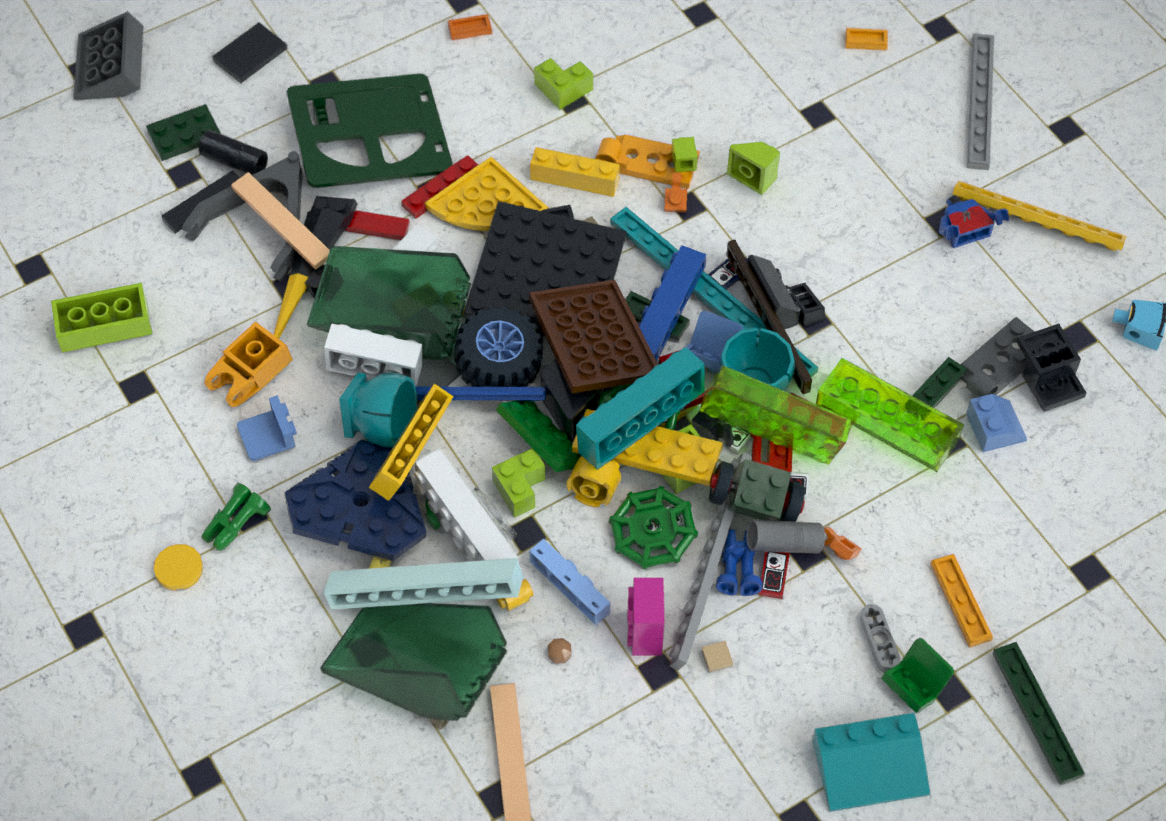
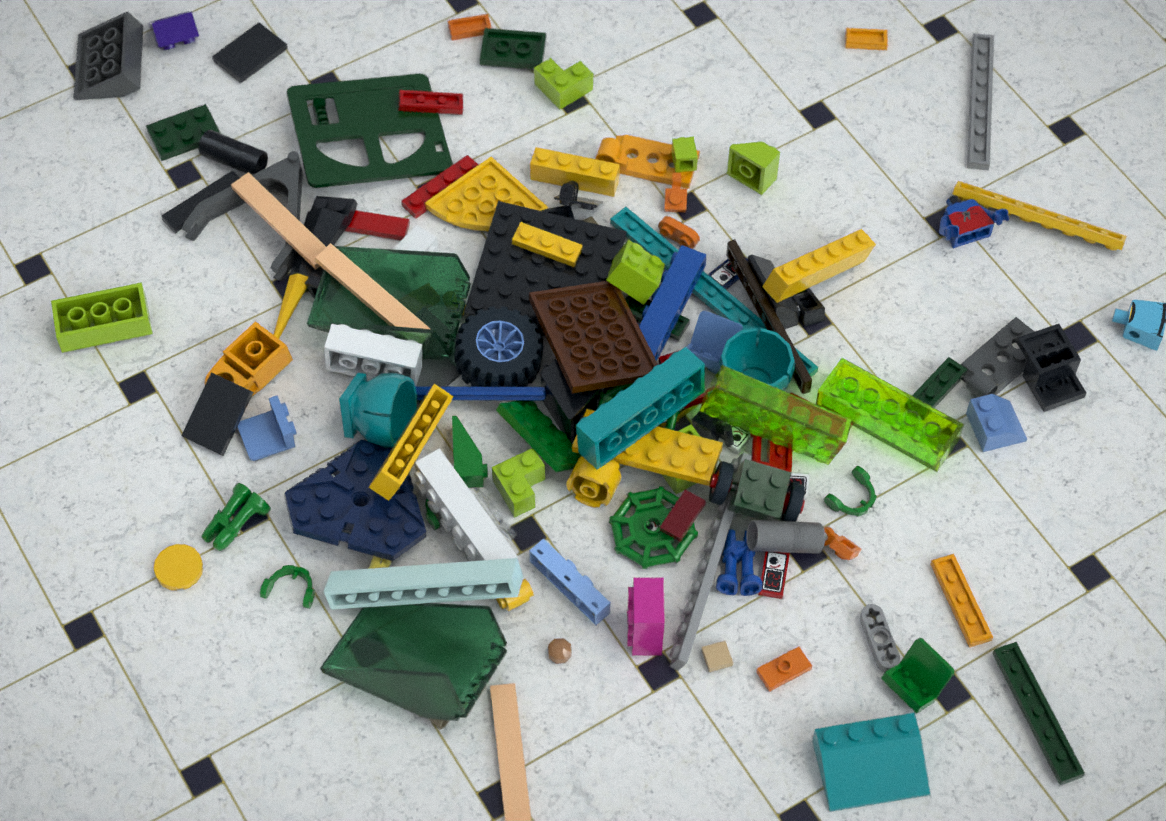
(174, 30): none -> dark purple slope
(217, 414): none -> black tile
(268, 584): none -> green piece
(367, 289): none -> light nougat tile
(430, 102): none -> red tile
(467, 457): none -> green slope
(512, 48): none -> dark green plate
(547, 244): none -> yellow plate
(569, 196): none -> black hinge
(636, 272): none -> lime brick
(678, 232): none -> orange plate
(682, 515): none -> dark red tile
(784, 669): none -> orange plate
(818, 265): none -> yellow brick
(836, 504): none -> green piece

